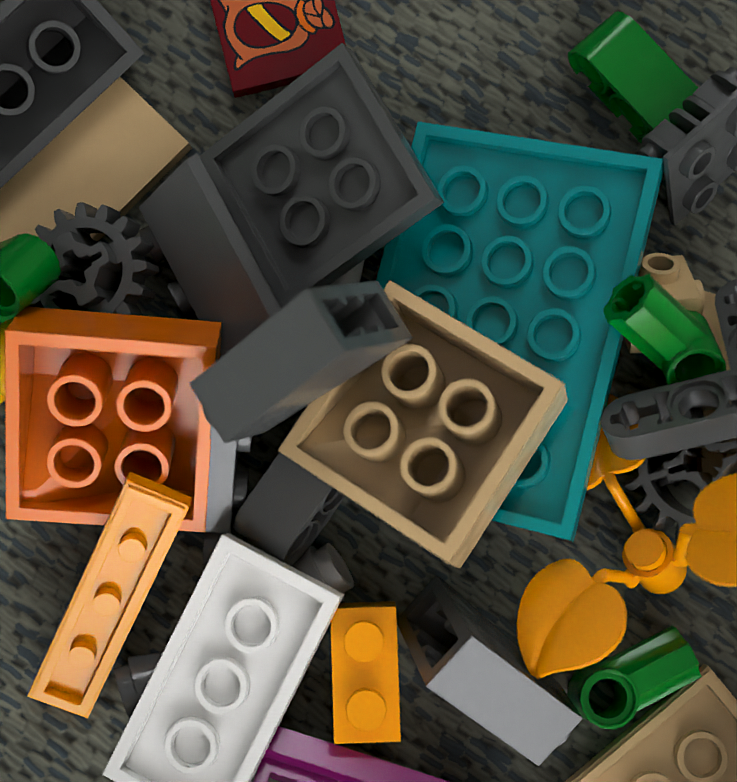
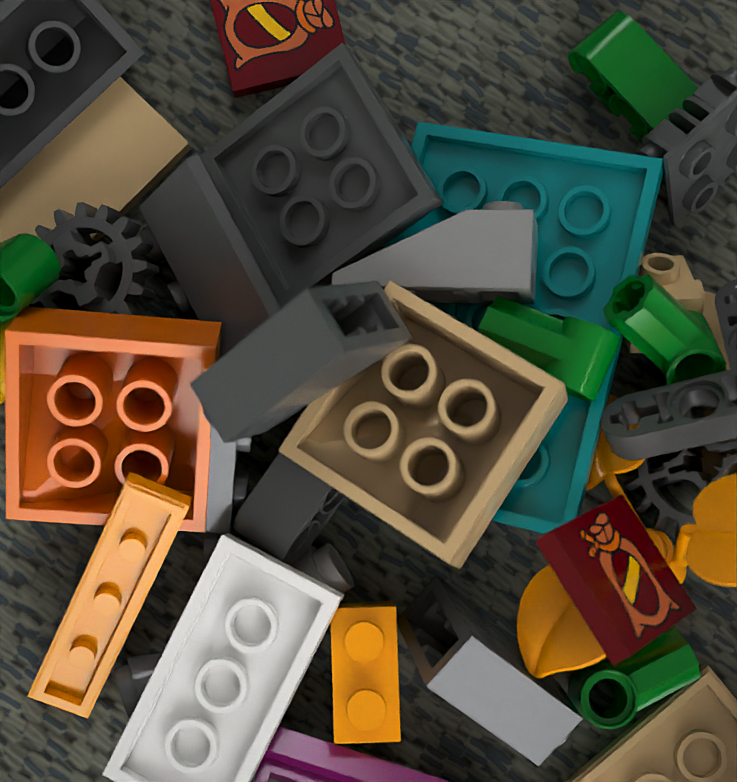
(461, 258): none -> light grey slope
(566, 349): none -> green piece
(616, 578): none -> dark red tile

